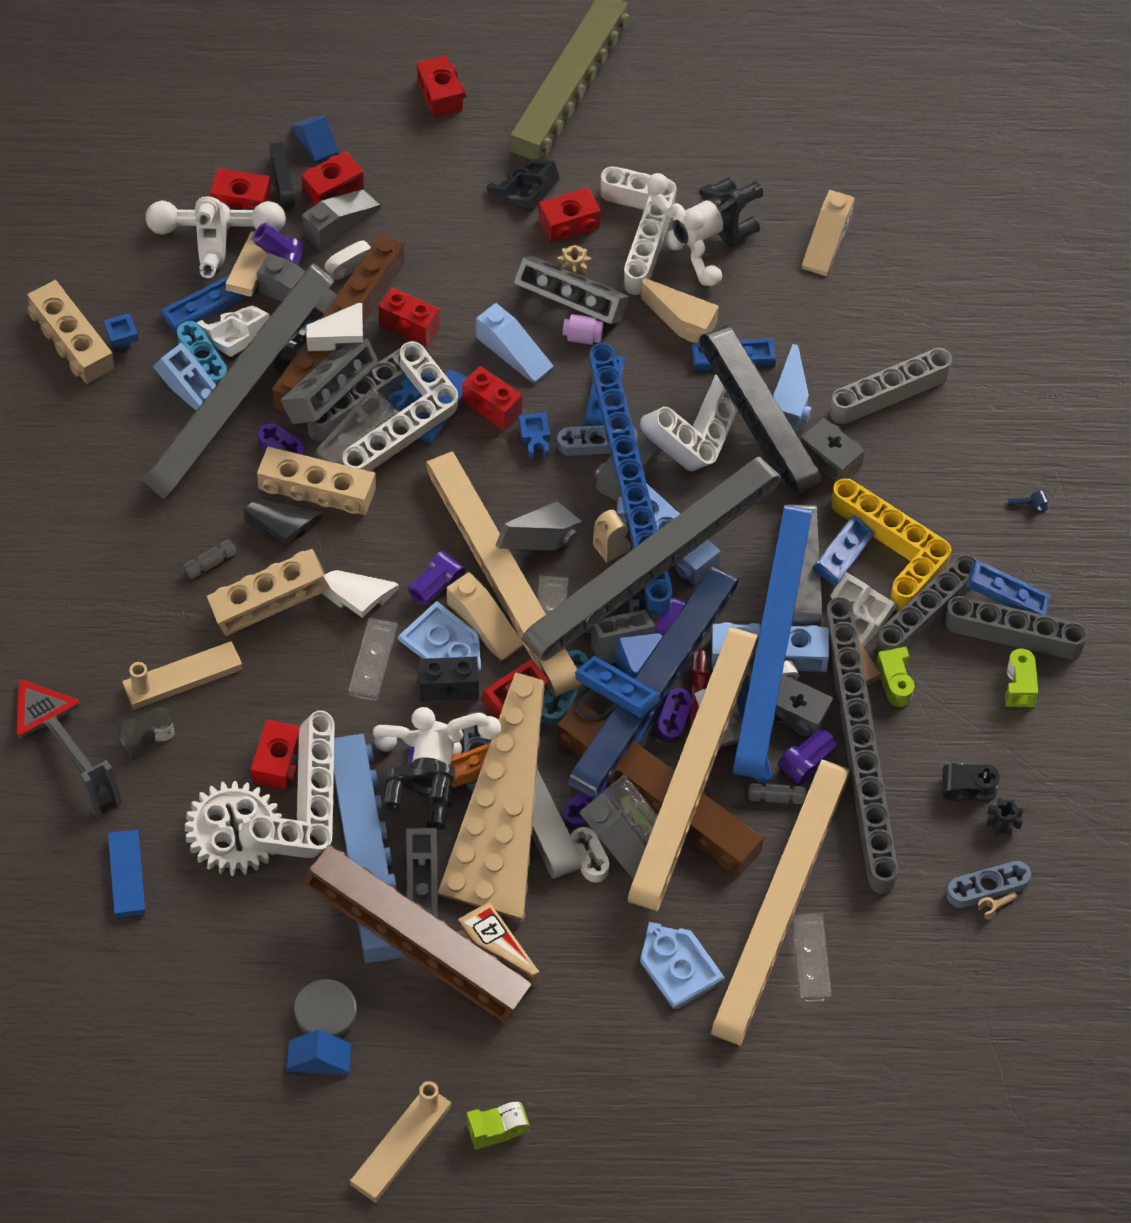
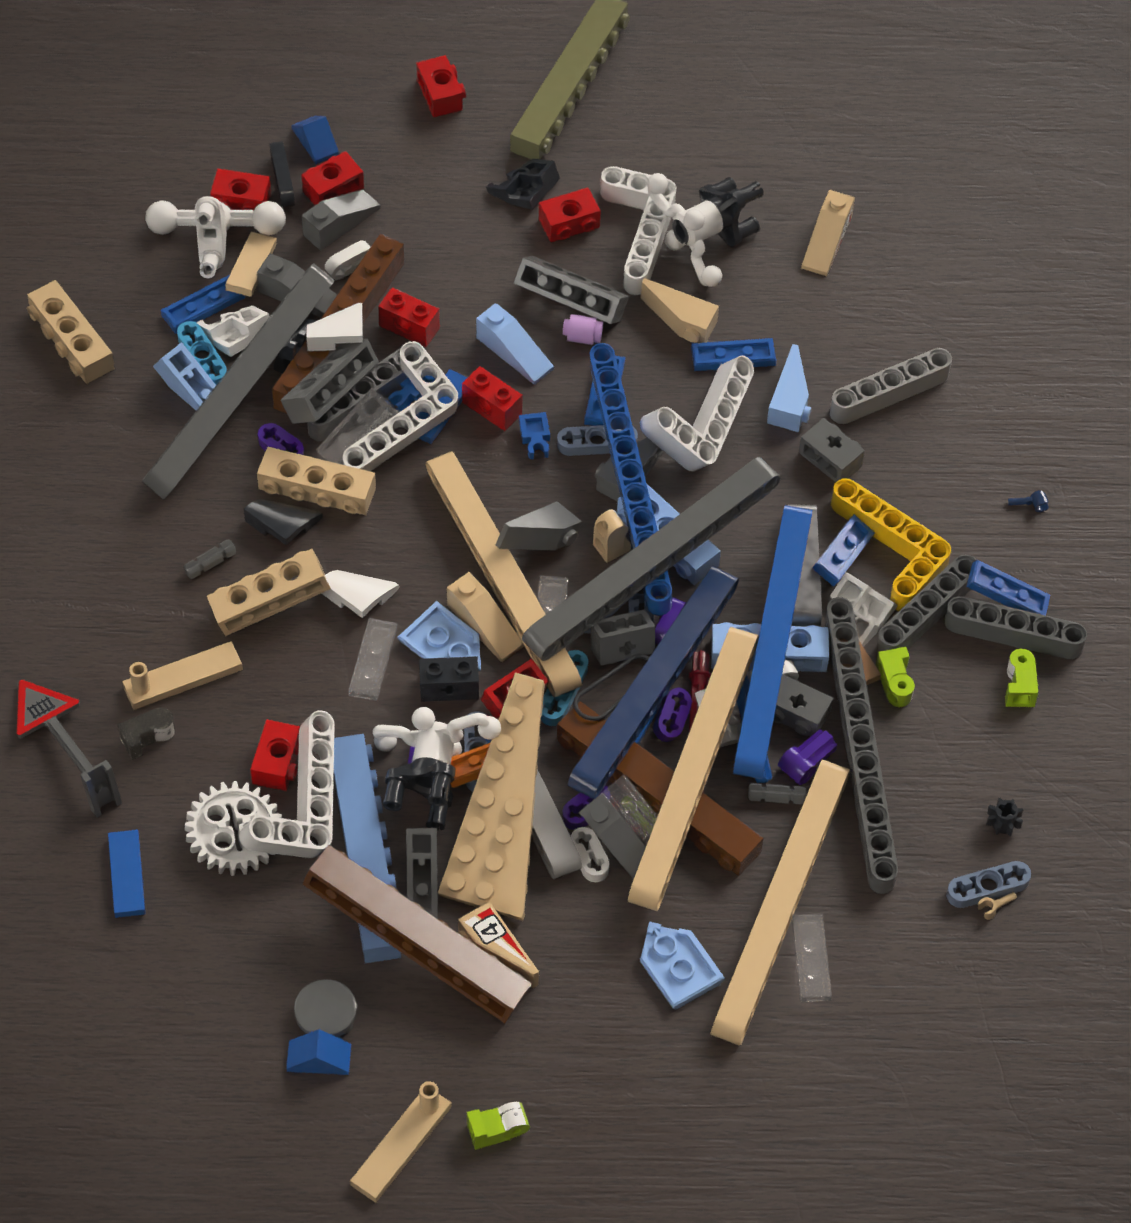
(121, 331): blue tile -> none
(276, 244): dark purple piece -> none
(439, 575): dark purple piece -> none
(575, 260): tan gear -> none
(617, 686): blue tile -> none
(635, 651): slope -> none
(760, 411): beam -> none
(967, 782): black piece -> none

